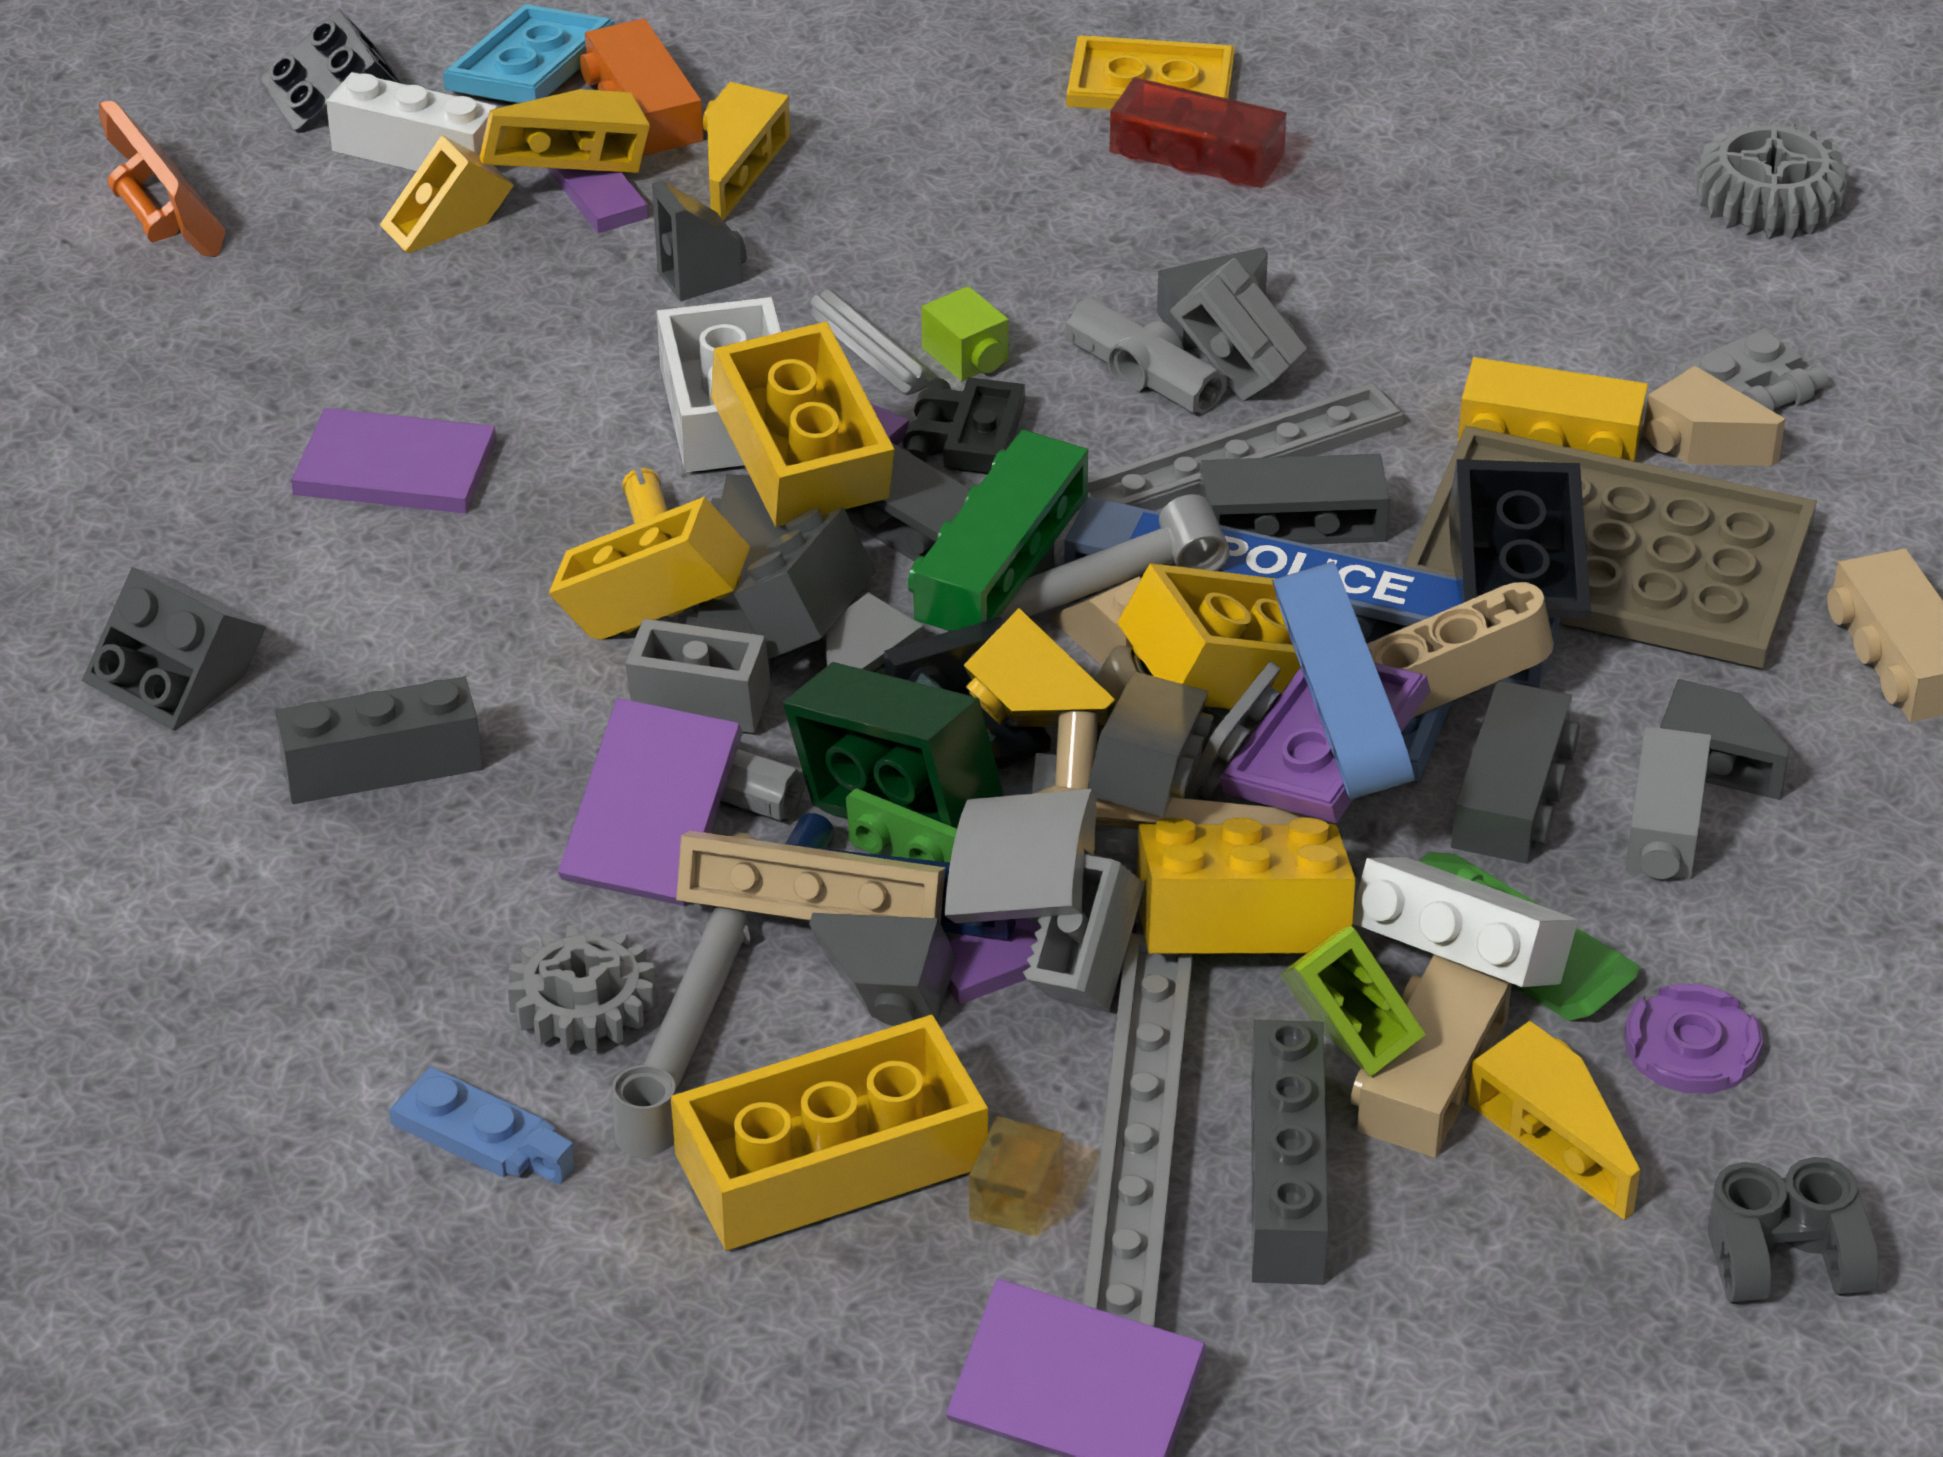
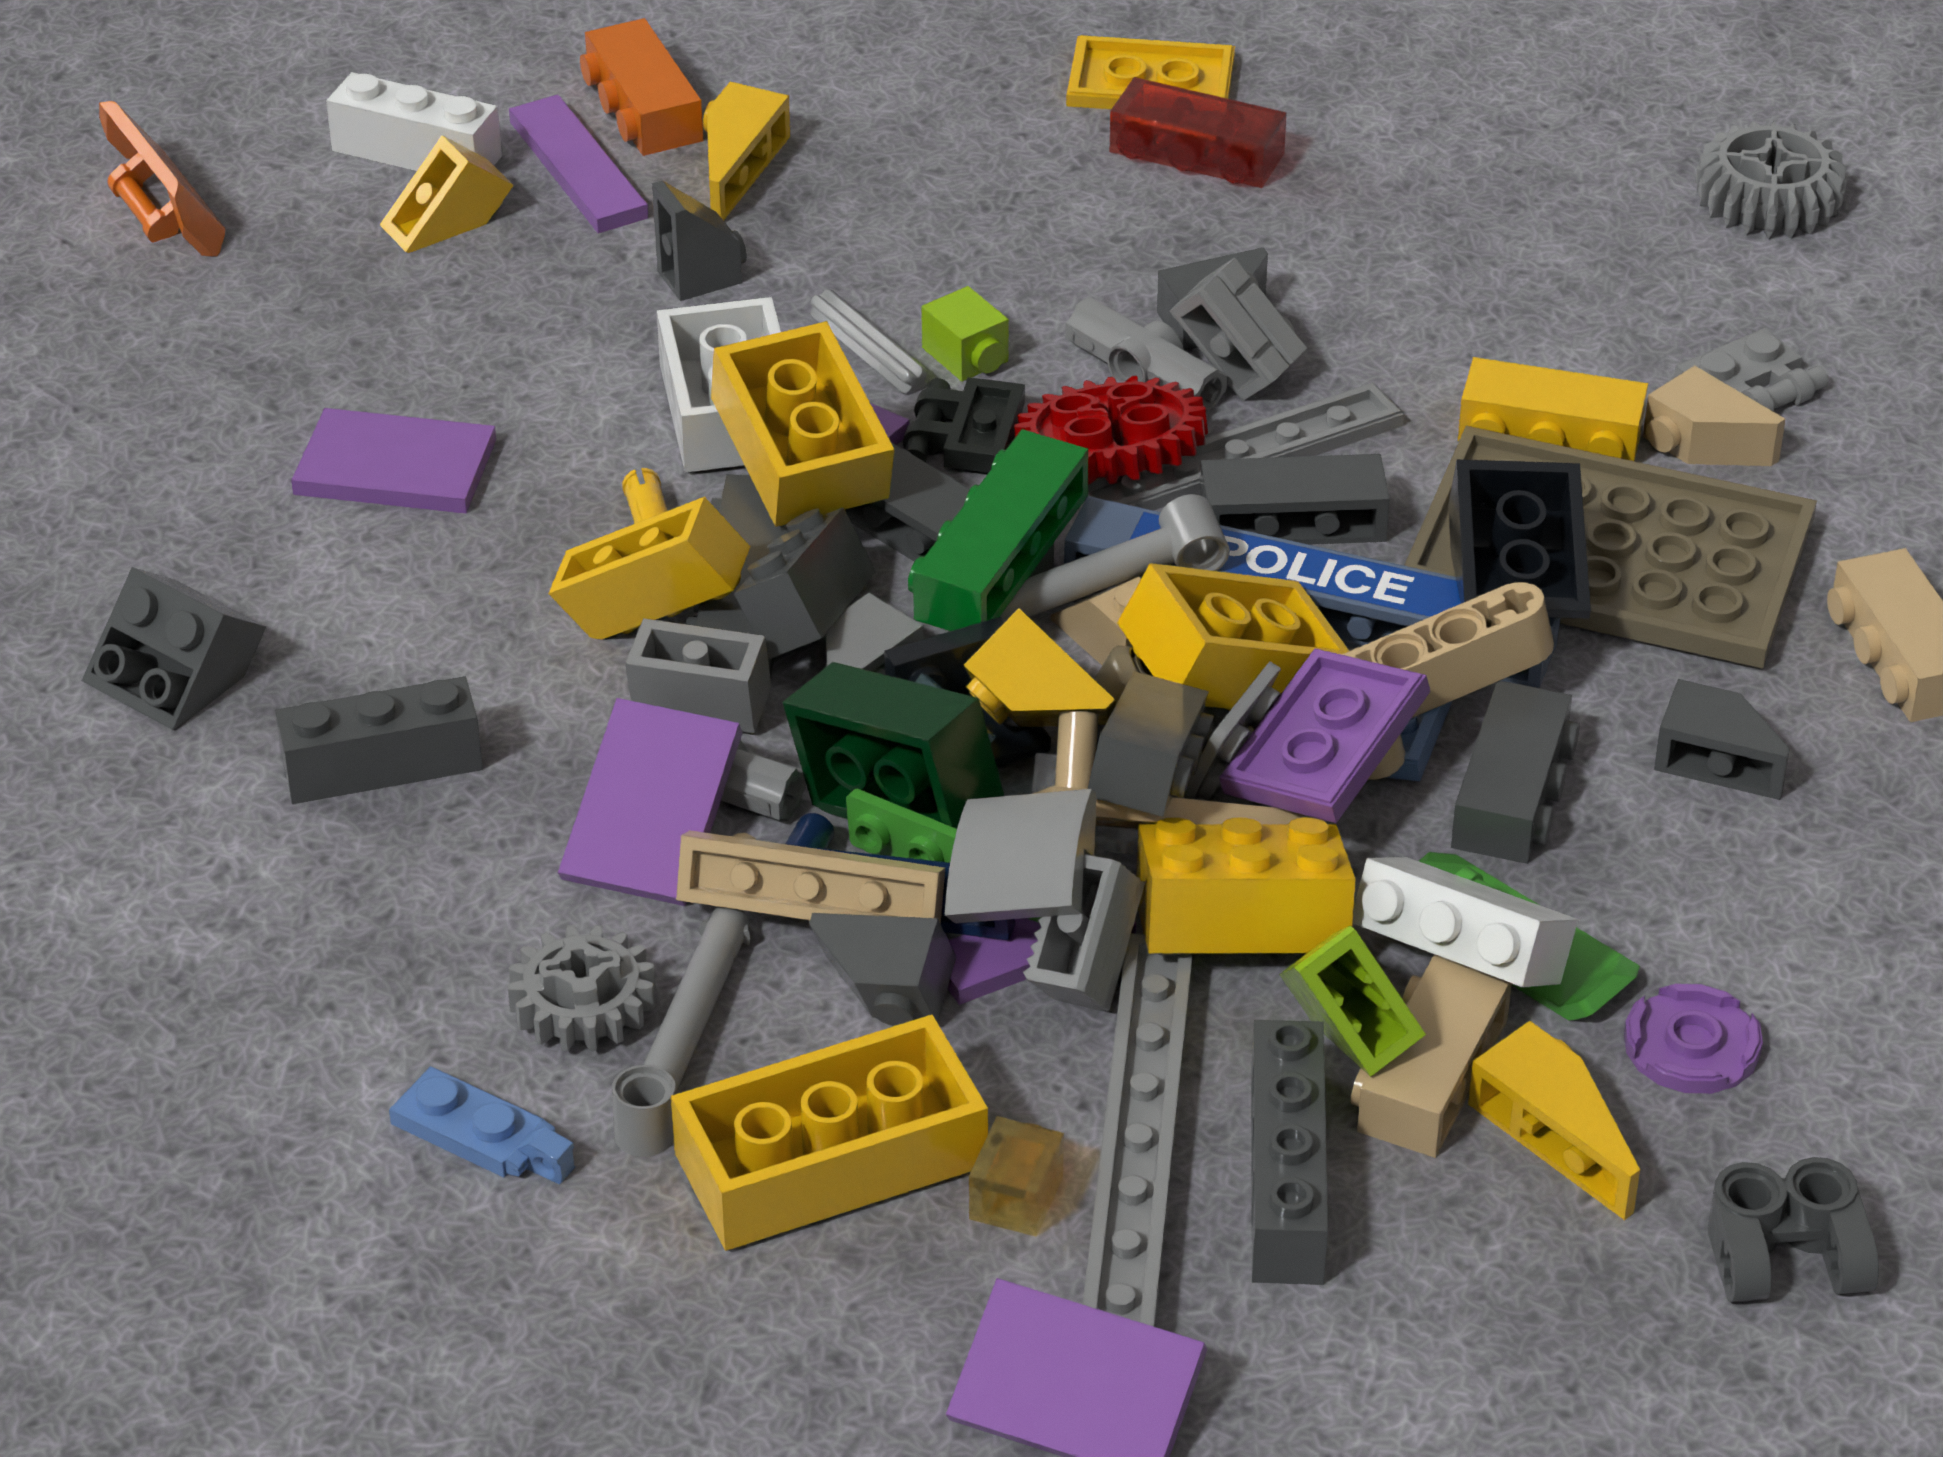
(318, 66): black bracket -> none
(524, 55): medium azure tile -> none
(568, 132): yellow slope -> none
(1122, 424): none -> red gear
(1343, 681): medium blue beam -> none
(1668, 803): light grey slope -> none

